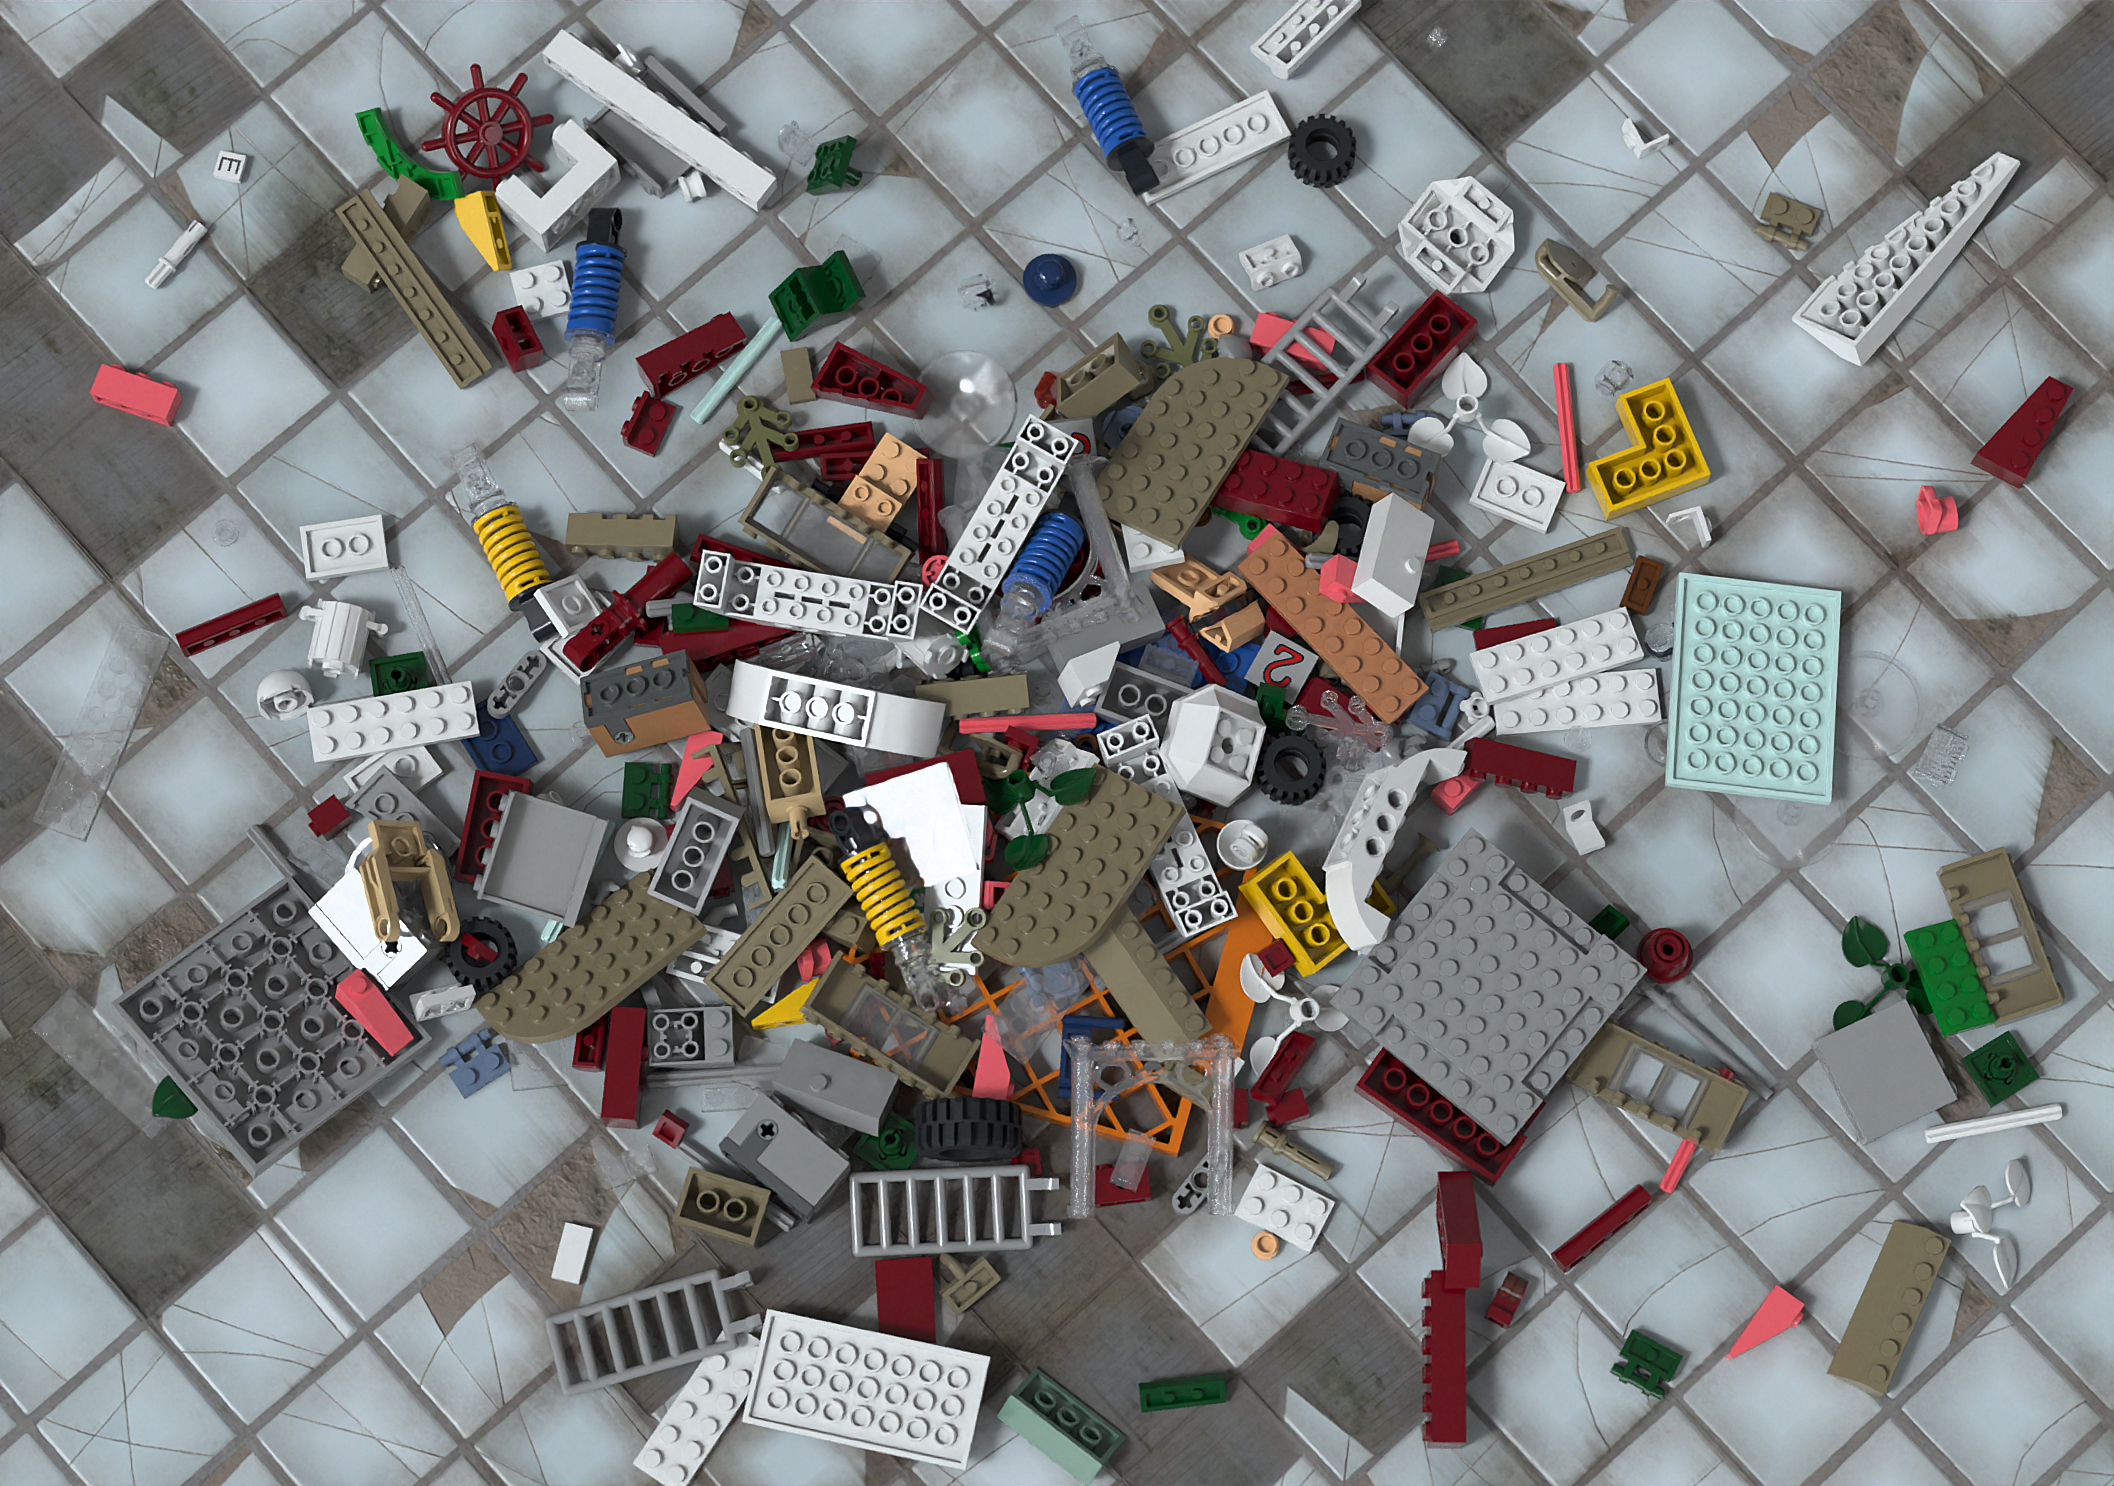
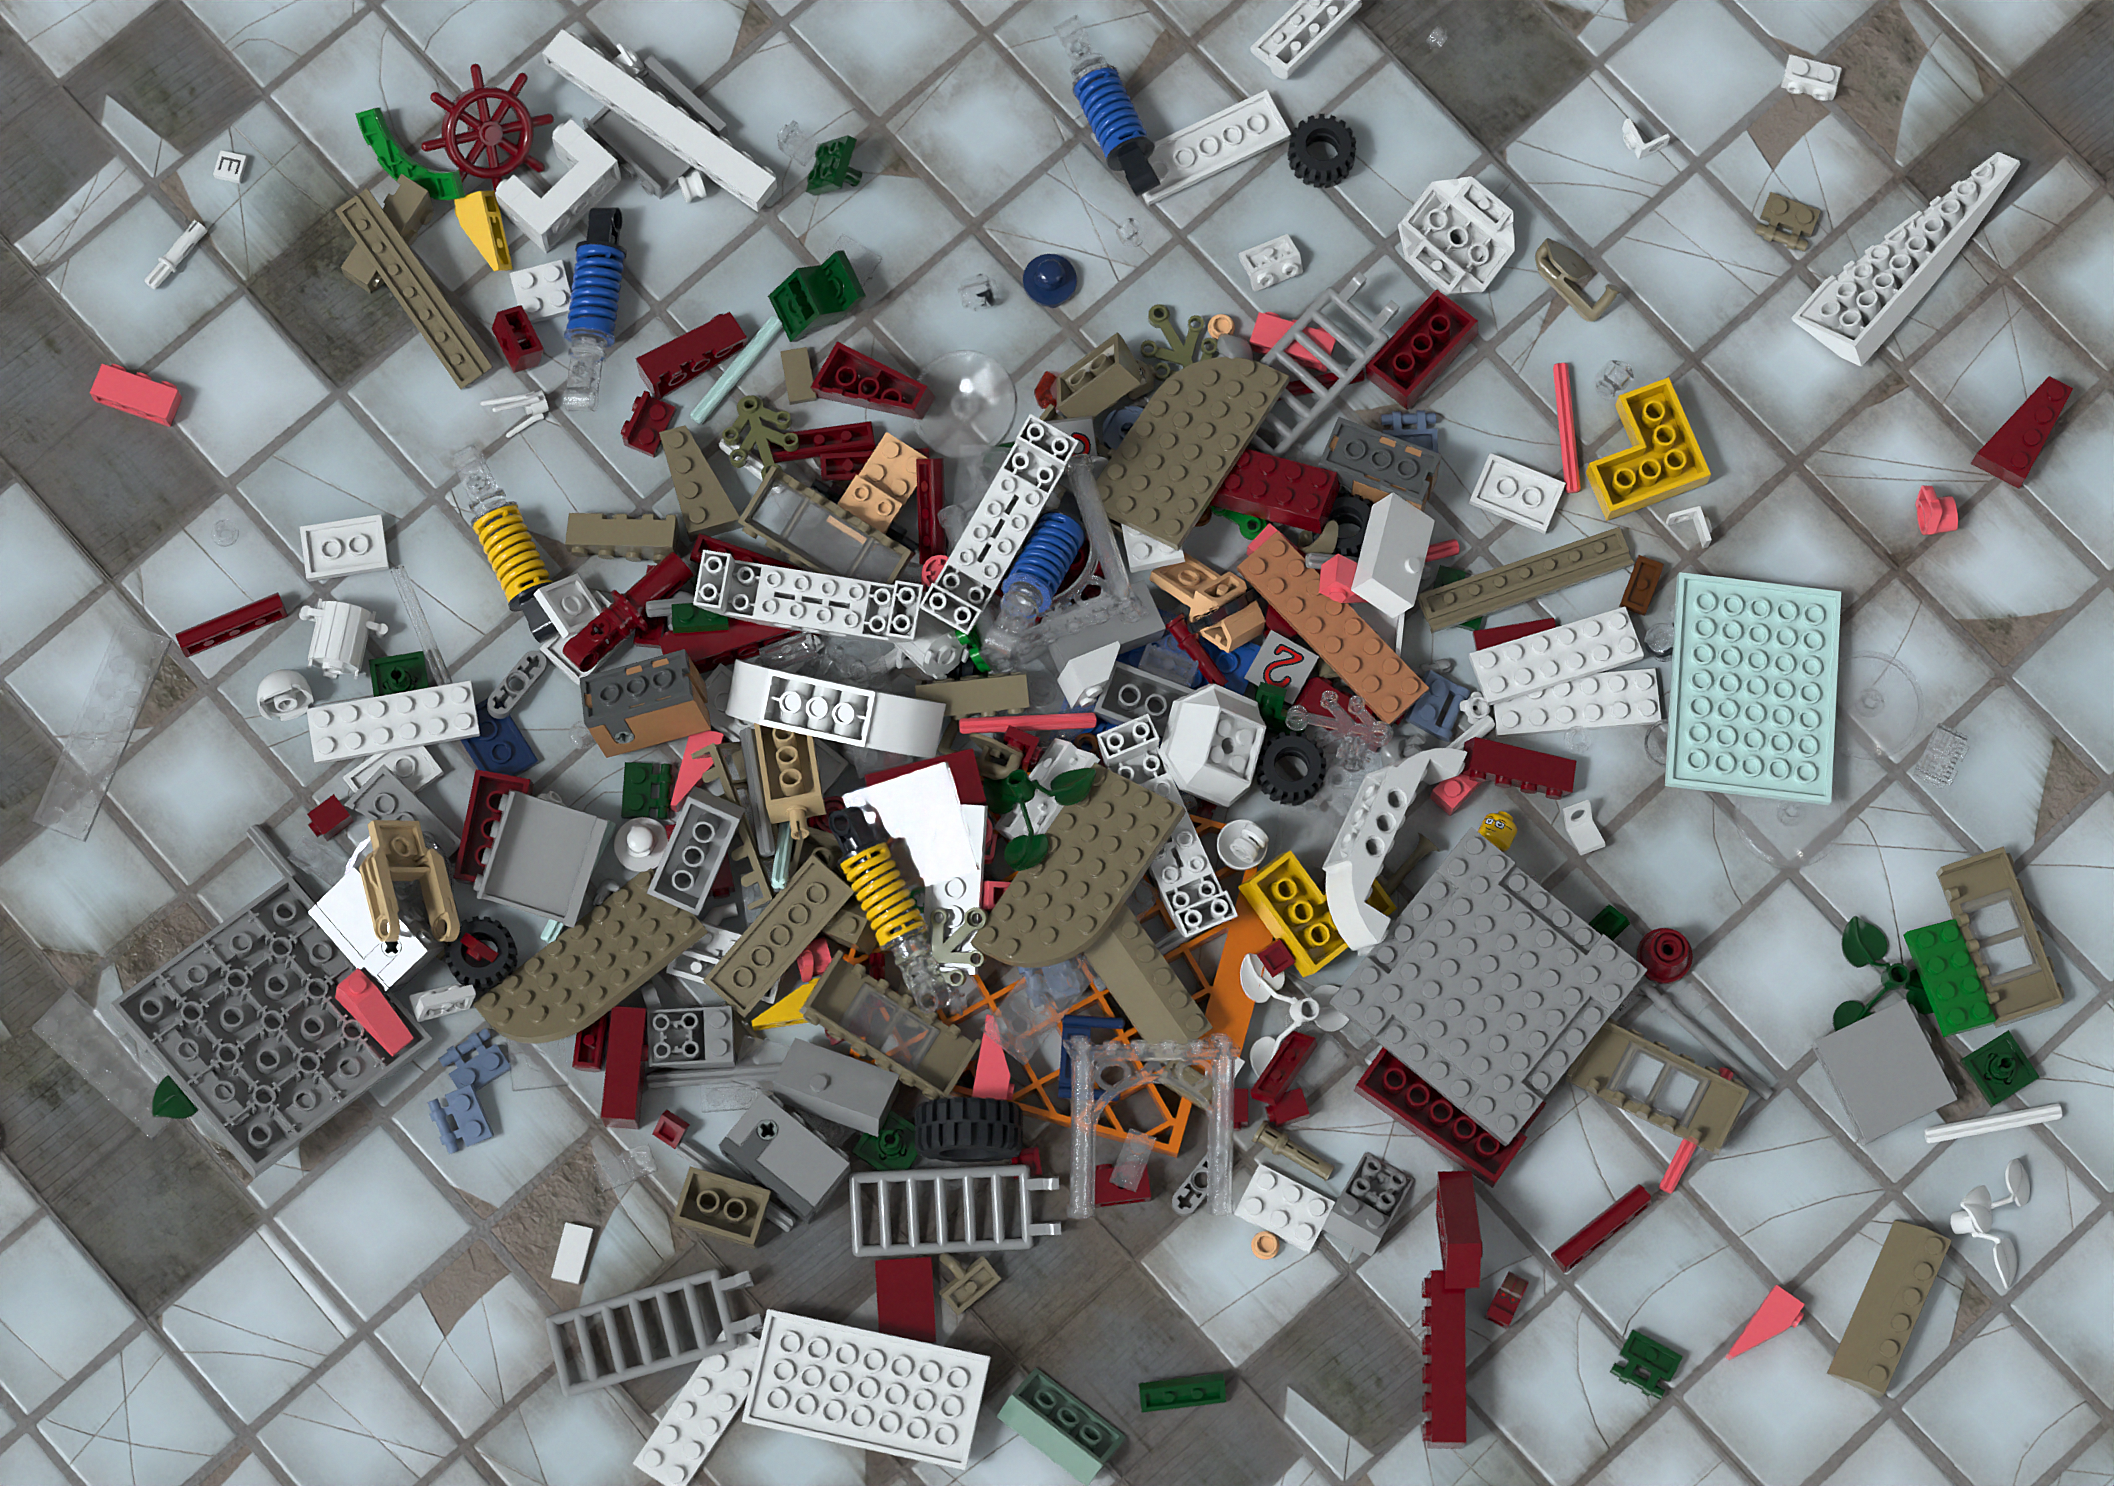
(468, 1115): none -> sand blue plate
(533, 403): none -> white plant
(698, 491): none -> dark tan wedge
(1049, 759): clear plate -> none
(1367, 1204): none -> light grey slope
(1466, 383): white plant -> none
(1499, 829): none -> yellow head
(1810, 78): none -> white bracket

